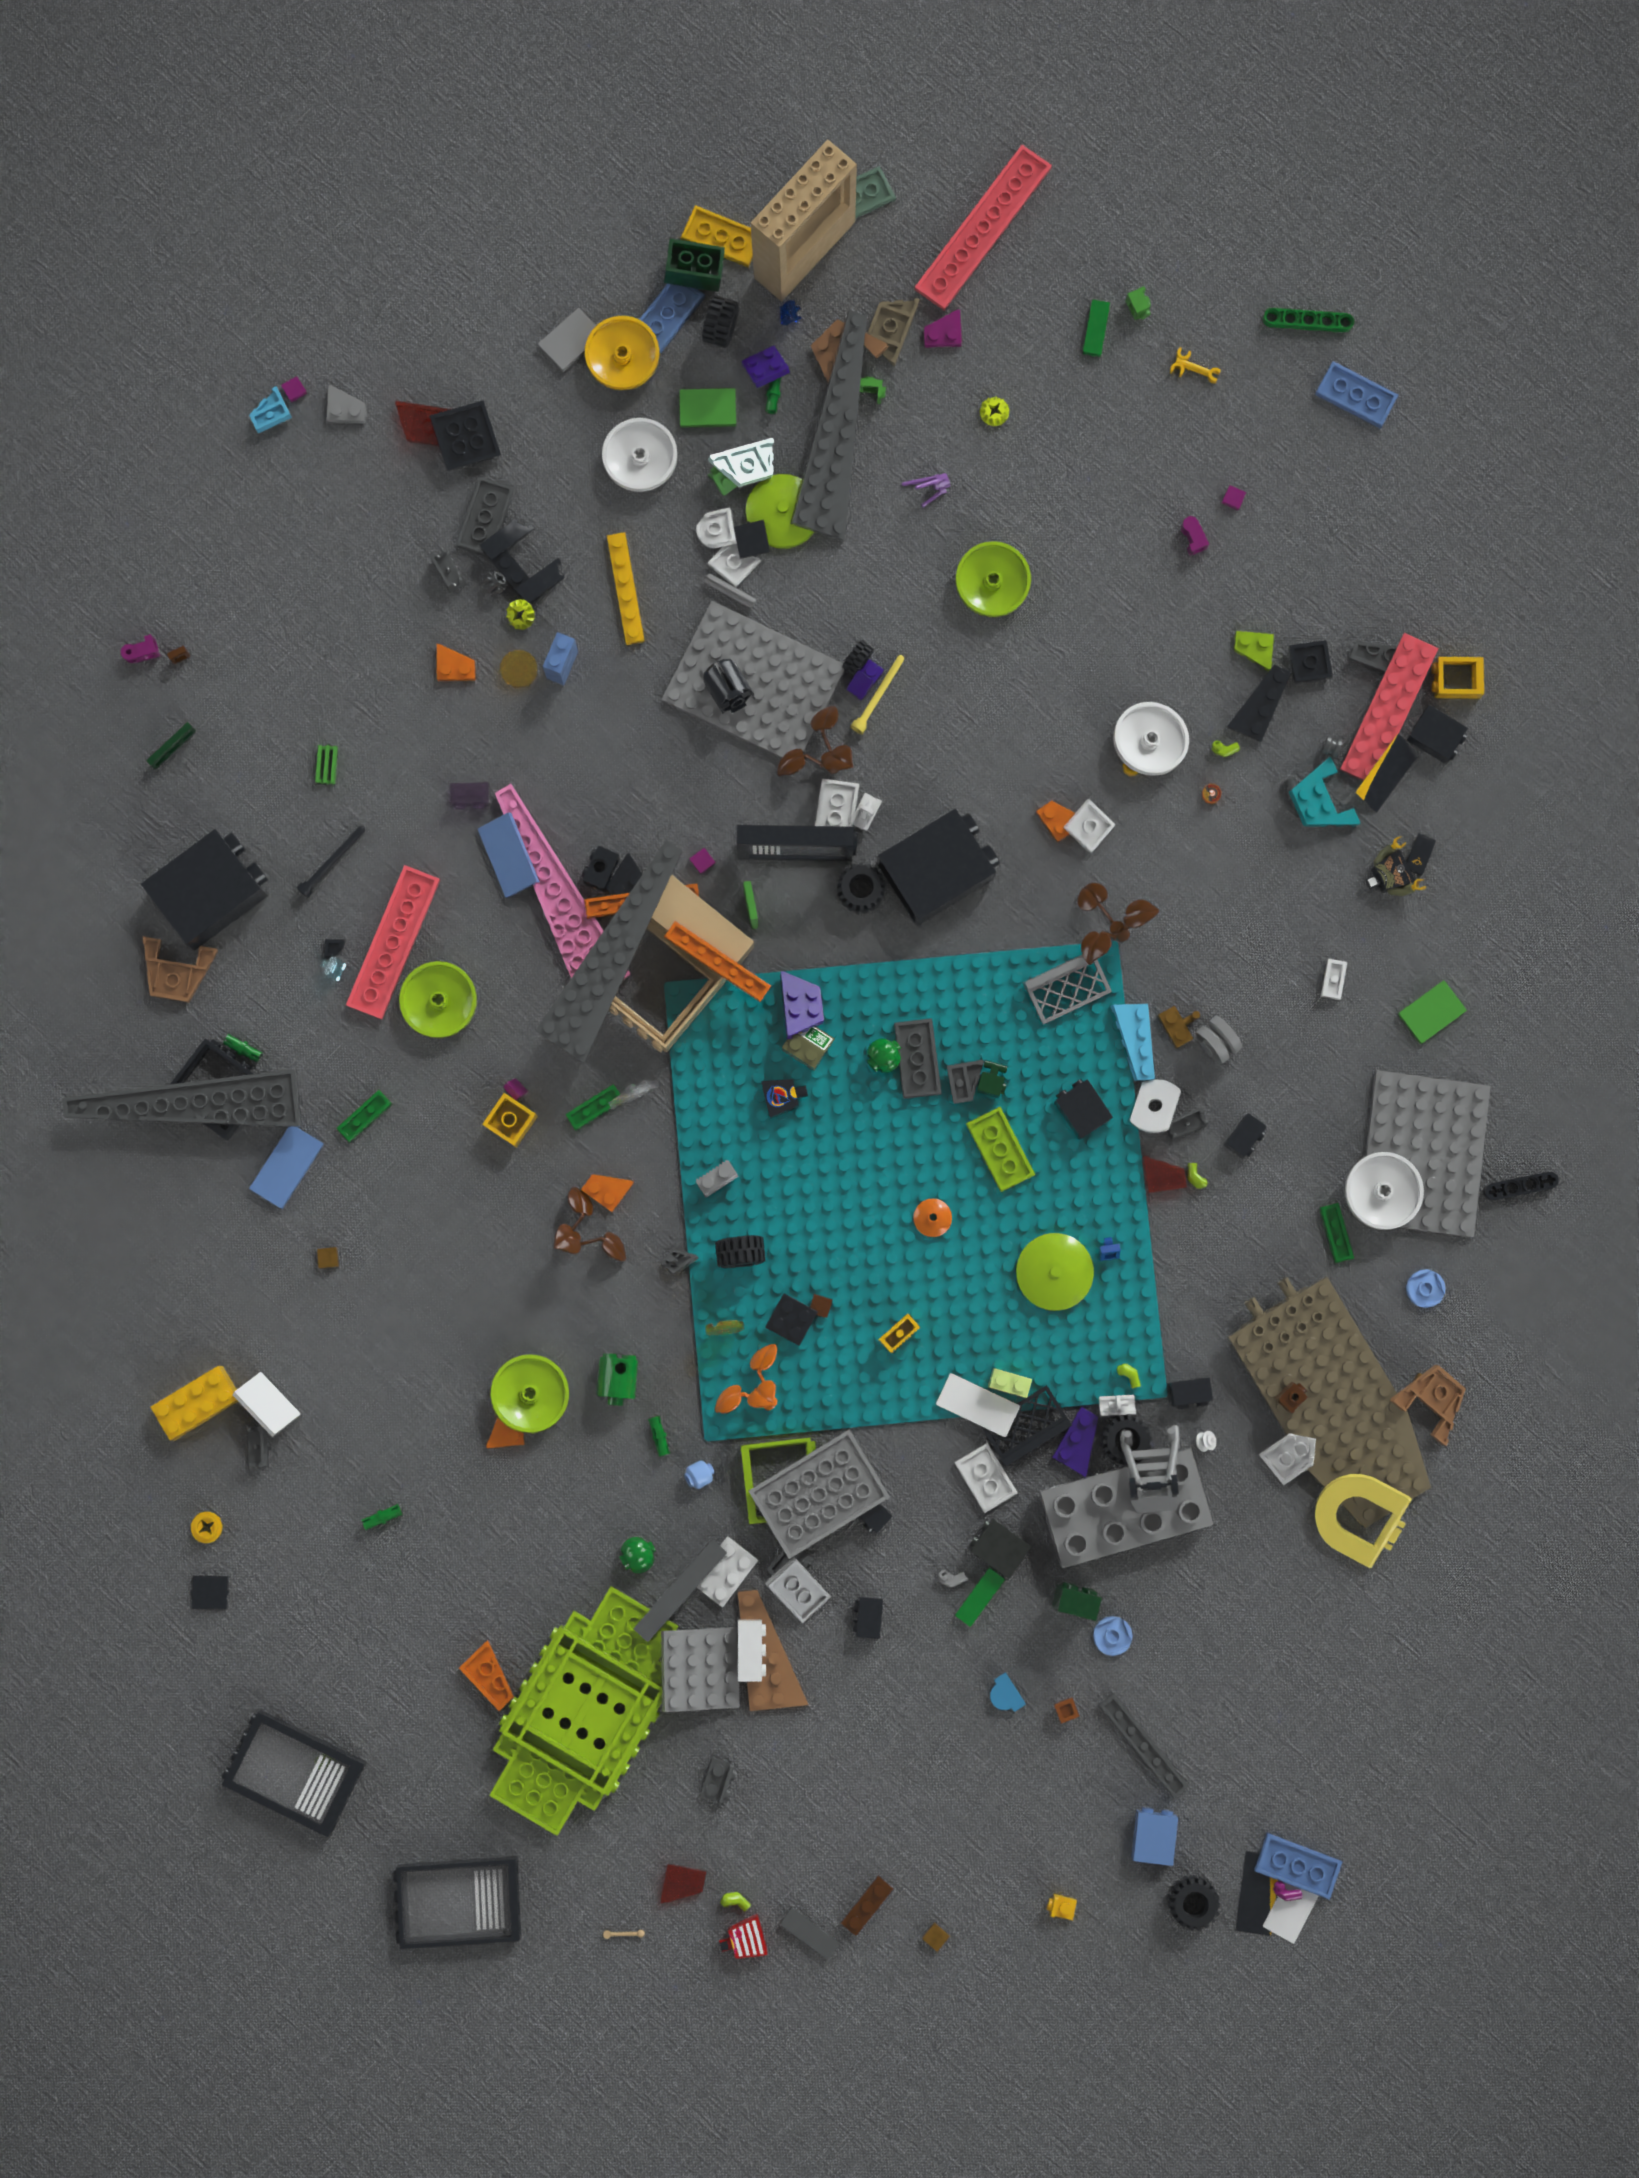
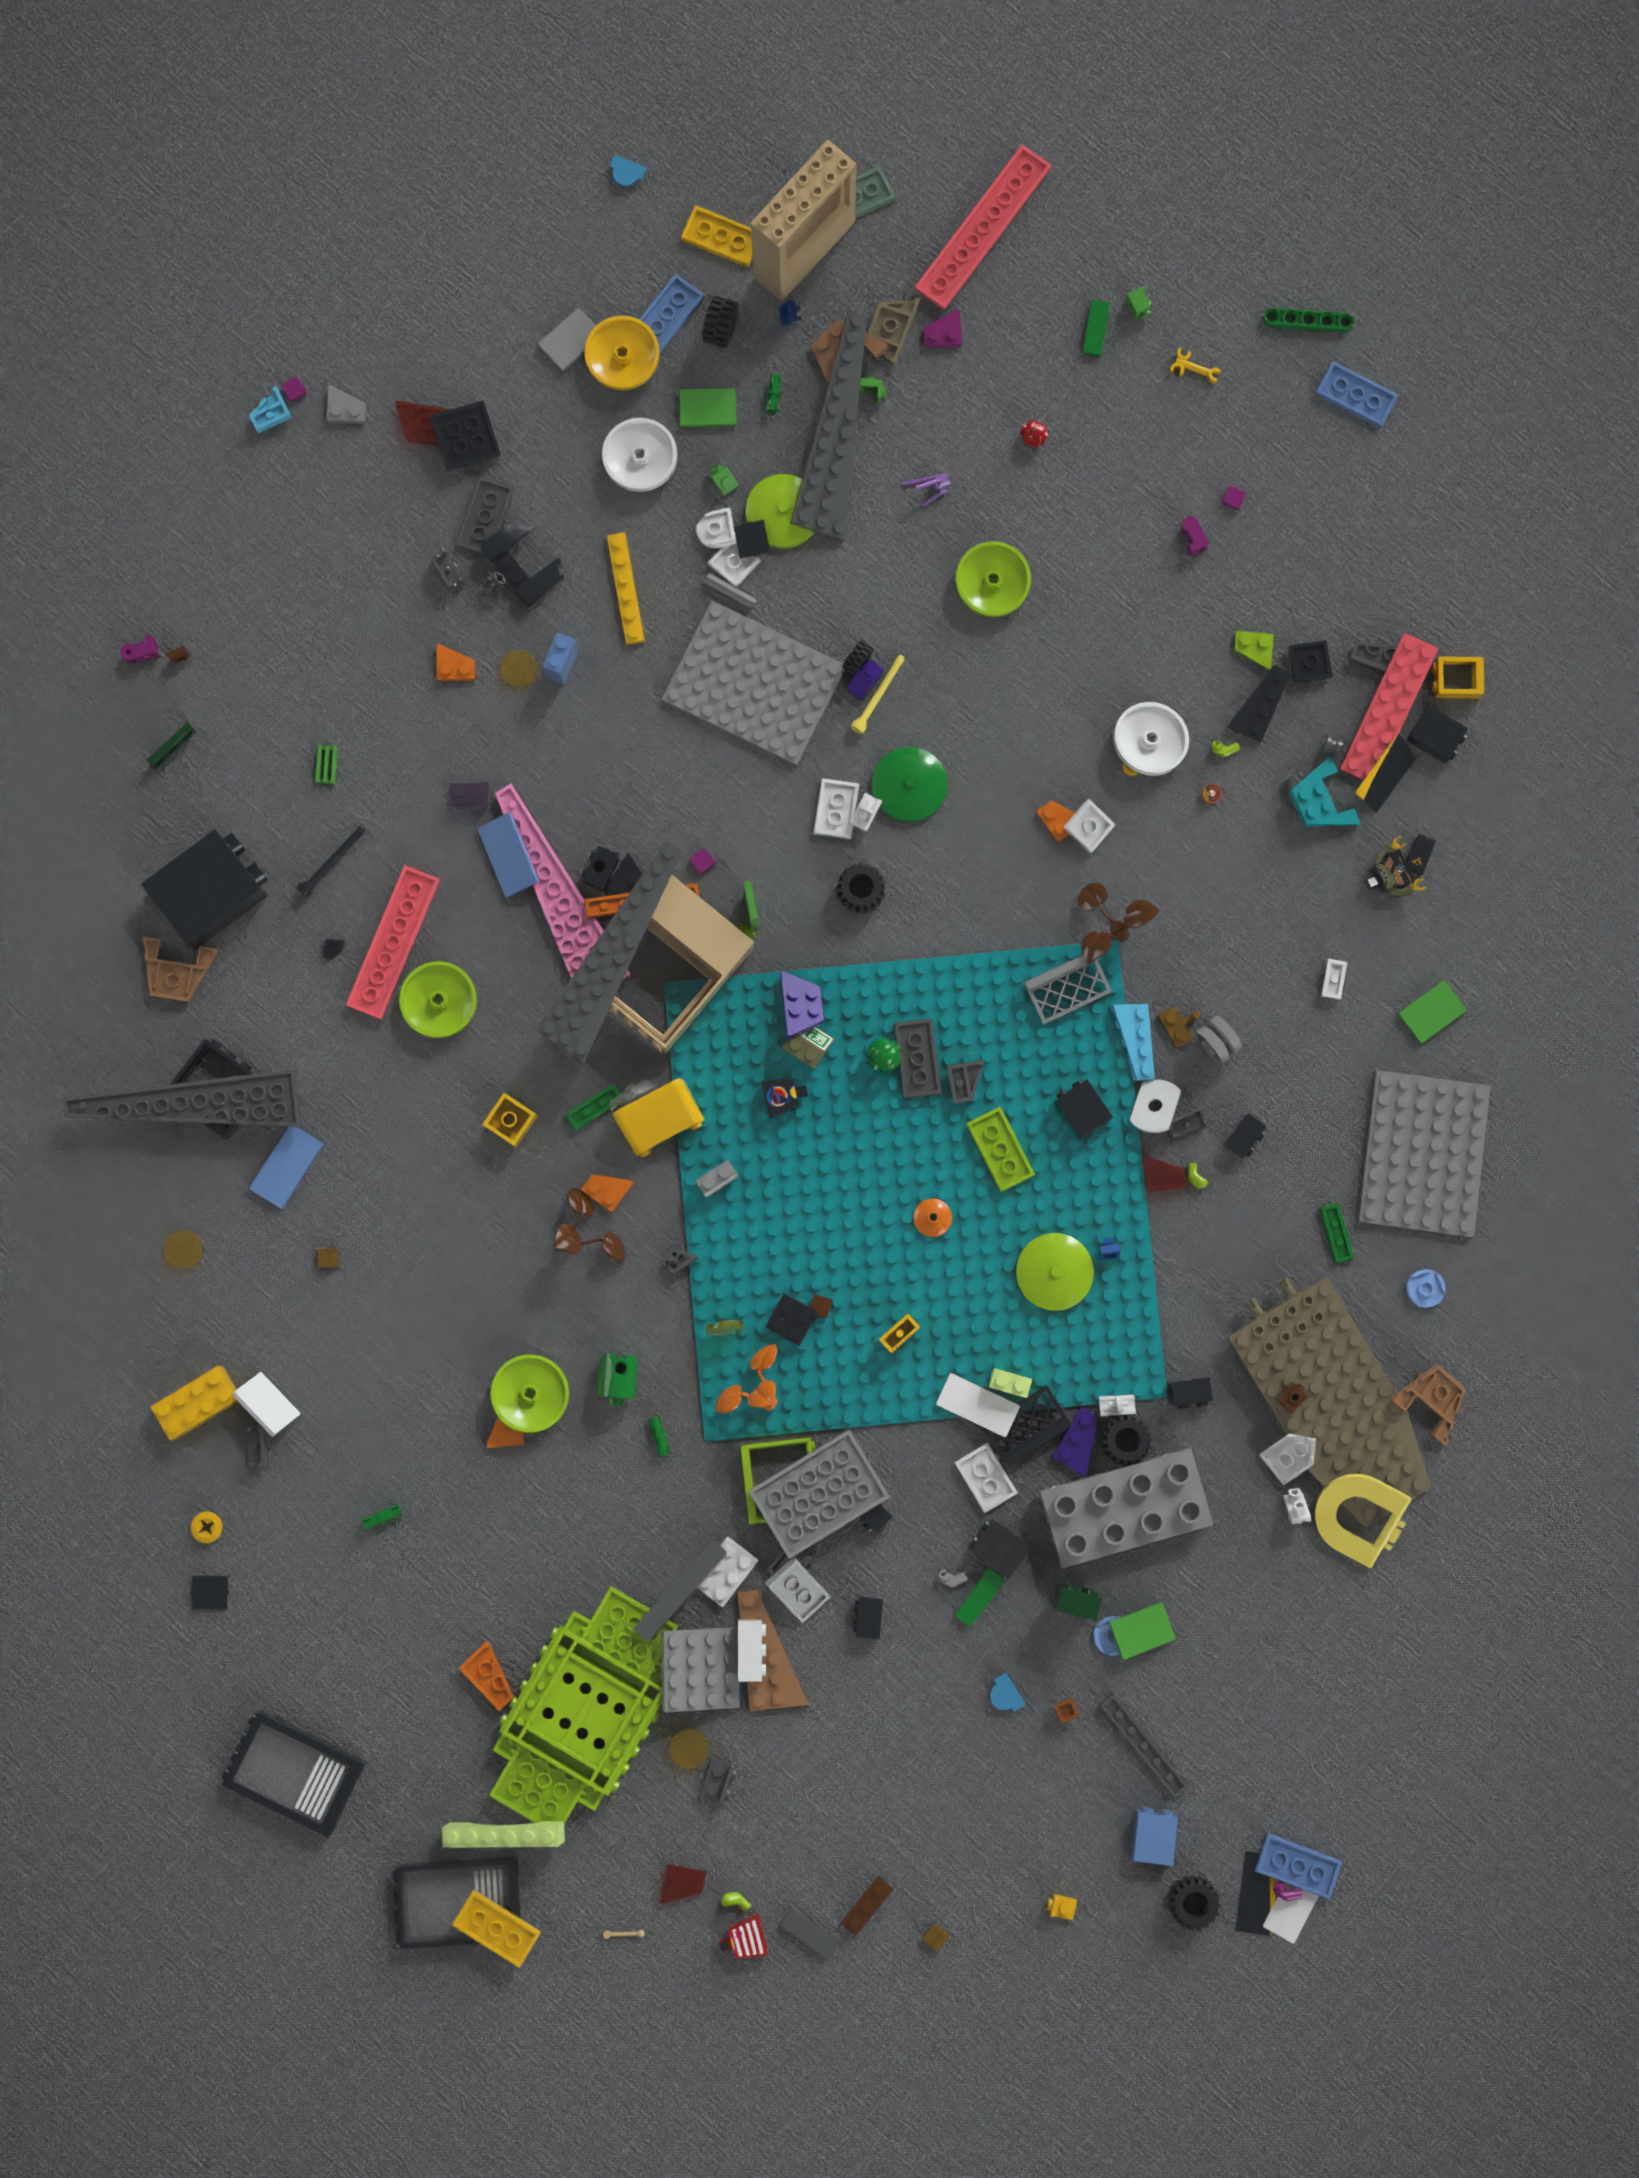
(183, 1249): none -> clear yellow tile
(242, 1048): green pin -> none
(333, 968): clear light blue tile -> none
(364, 1116): green tile -> none
(496, 1928): none -> yellow tile
(515, 1089): magenta tile -> none
(522, 1835): none -> yellowish green arch
(528, 614): neon yellow gear -> none
(626, 172): none -> dark azure piece
(637, 1555): green plant -> none
(658, 1116): none -> yellow windscreen
(689, 1748): none -> clear yellow tile
(694, 265): dark green brick -> none
(699, 1474): light blue head -> none
(717, 961): orange tile -> none
(724, 698): black cylinder -> none
(740, 1251): black tyre -> none
(746, 463): light aqua wing -> none
(747, 930): none -> clear neon green hinge
(765, 366): dark purple plate -> none
(796, 842): black window -> none
(832, 761): reddish brown plant -> none
(909, 784): none -> green dish
(938, 865): black brick -> none
(990, 1083): dark green brick -> none
(995, 419): neon yellow gear -> none
(1034, 433): none -> red head
(1131, 1373): lime arm -> none
(1141, 1630): none -> bright green tile
(1155, 1499): light grey hand -> none
(1206, 1441): white wheel -> none
(1296, 1506): none -> white hips
(1384, 1190): white dish -> none
(1521, 1187): black beam -> none

